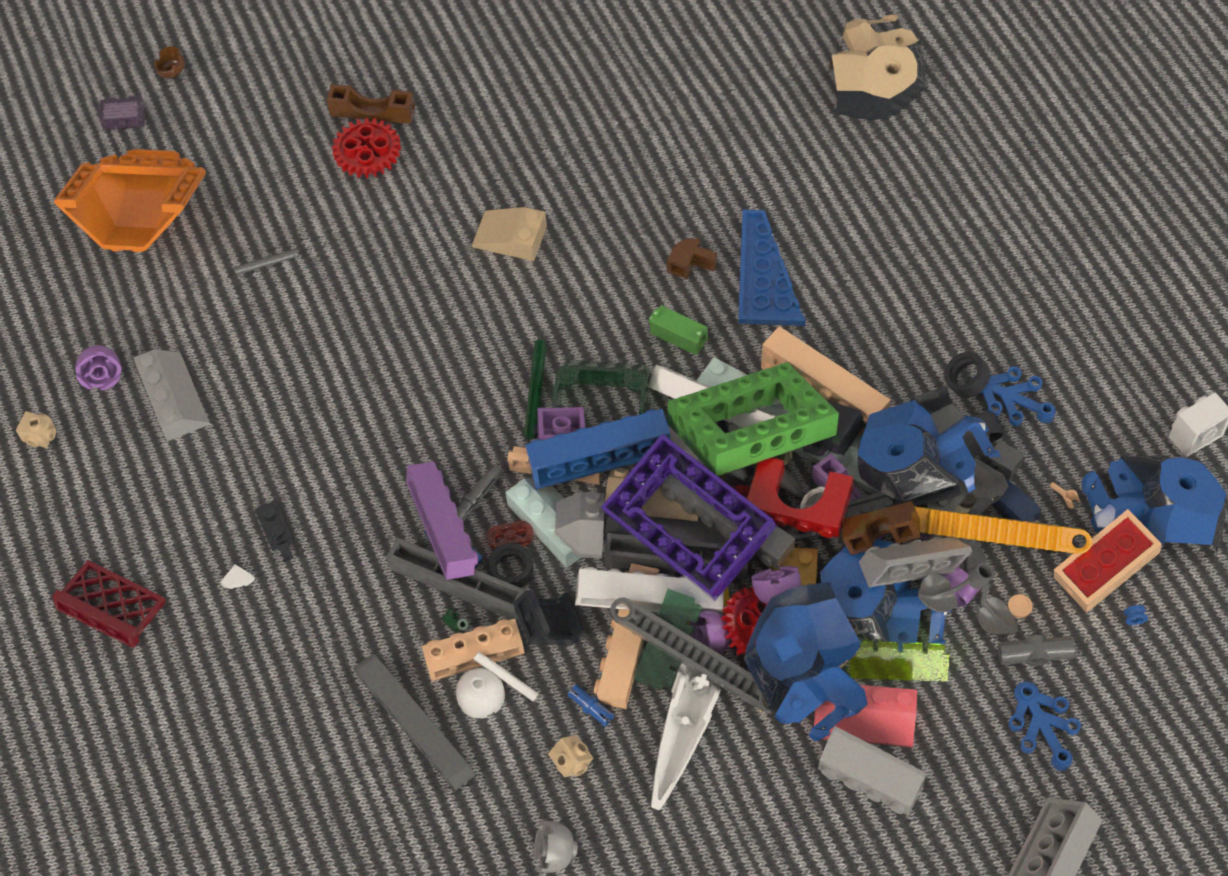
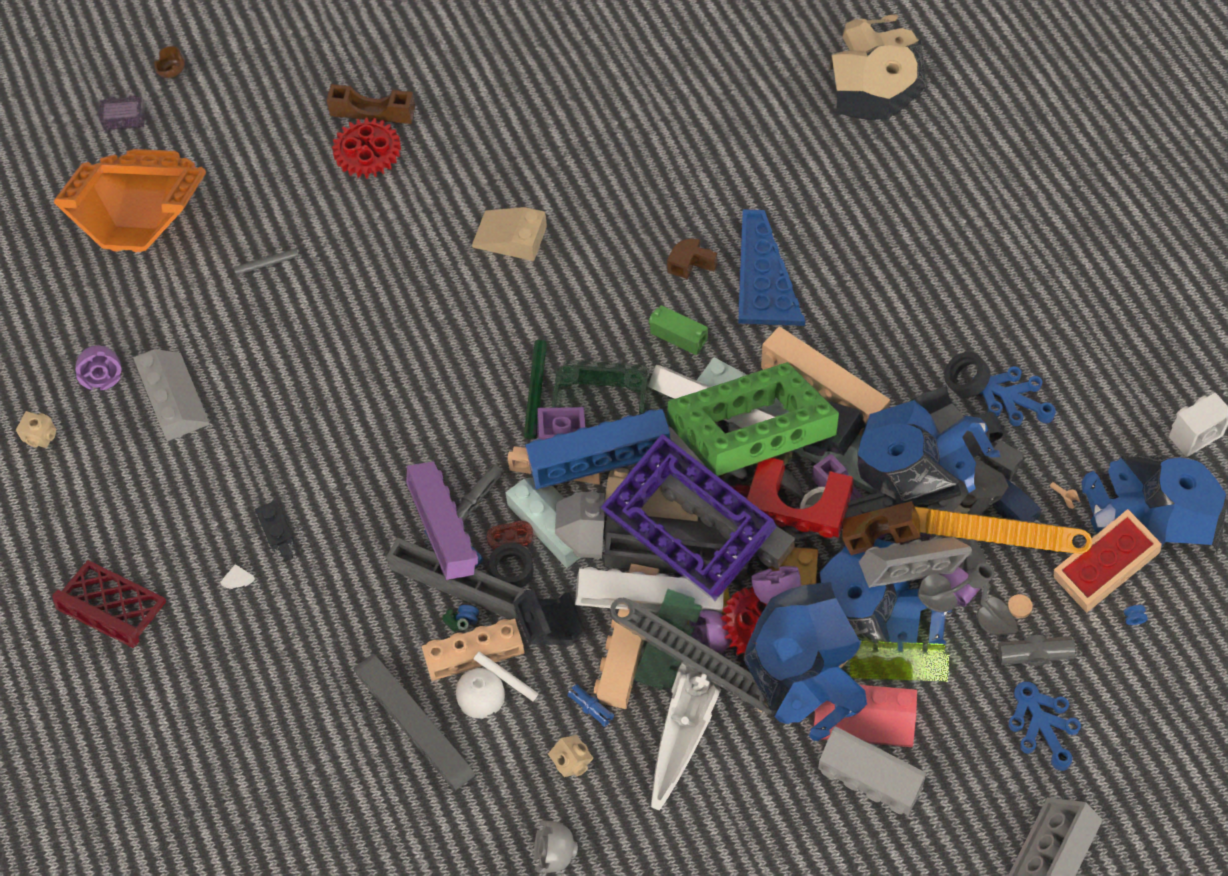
(469, 613): none -> blue bush

